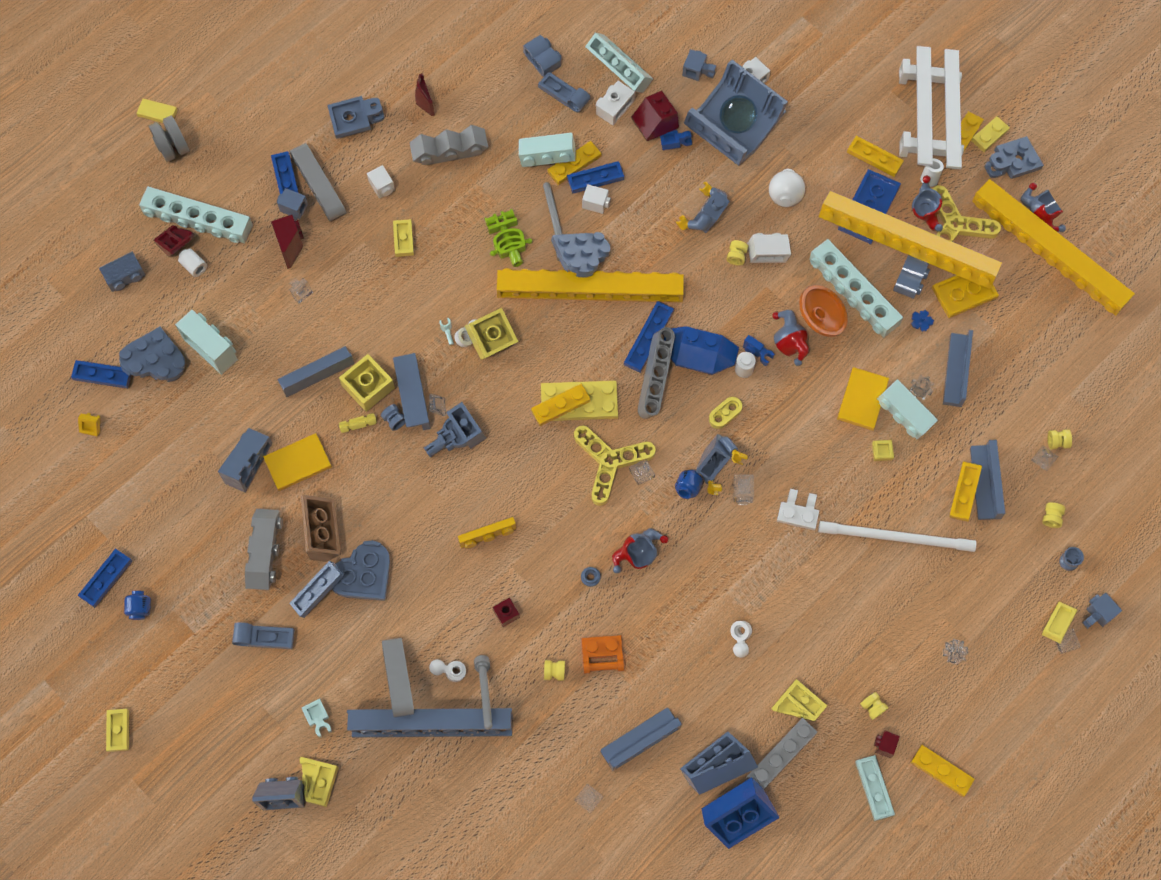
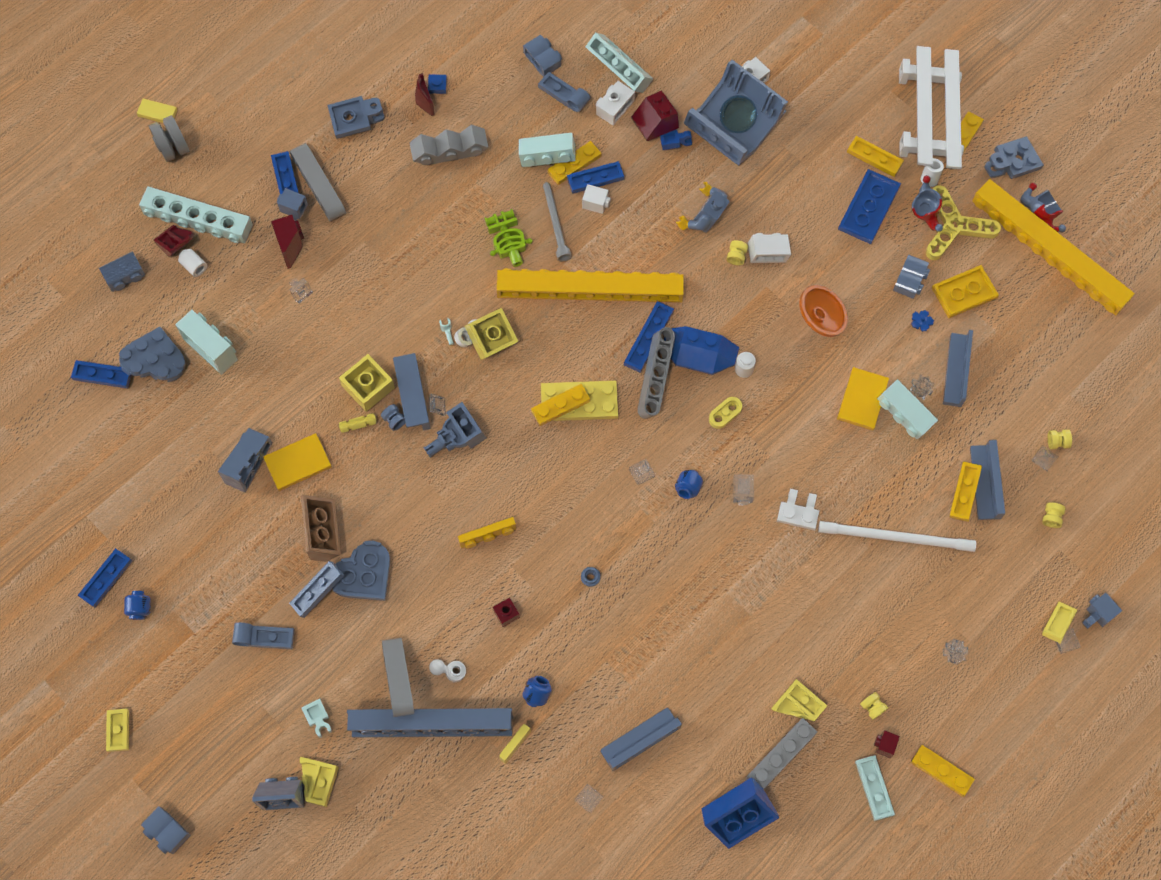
(89, 424): yellow tile -> none
(165, 830): none -> sand blue brick
(262, 549): light grey brick -> none
(316, 371): sand blue panel -> none
(381, 182): white brick -> none
(403, 238): light yellow plate -> none
(437, 84): none -> blue plate
(482, 665): light grey piece -> none
(515, 743): none -> light yellow tile
(537, 691): none -> blue head
(554, 669): light yellow wheel -> none
(581, 251): sand blue plate -> none
(601, 458): light yellow piece -> none
(602, 648): orange plate -> none
(638, 549): sand blue piece -> none
(696, 66): sand blue brick -> none
(715, 458): sand blue torso -> none
(718, 764): sand blue wedge -> none
(741, 648): white plate -> none
(756, 348): blue plate -> none
(787, 188): white brick -> none
(791, 337): piece -> none
(866, 291): light aqua brick -> none
(882, 450): light yellow tile -> none
(910, 239): yellow brick -> none
(990, 134): light yellow plate -> none
(1074, 555): sand blue wheel -> none

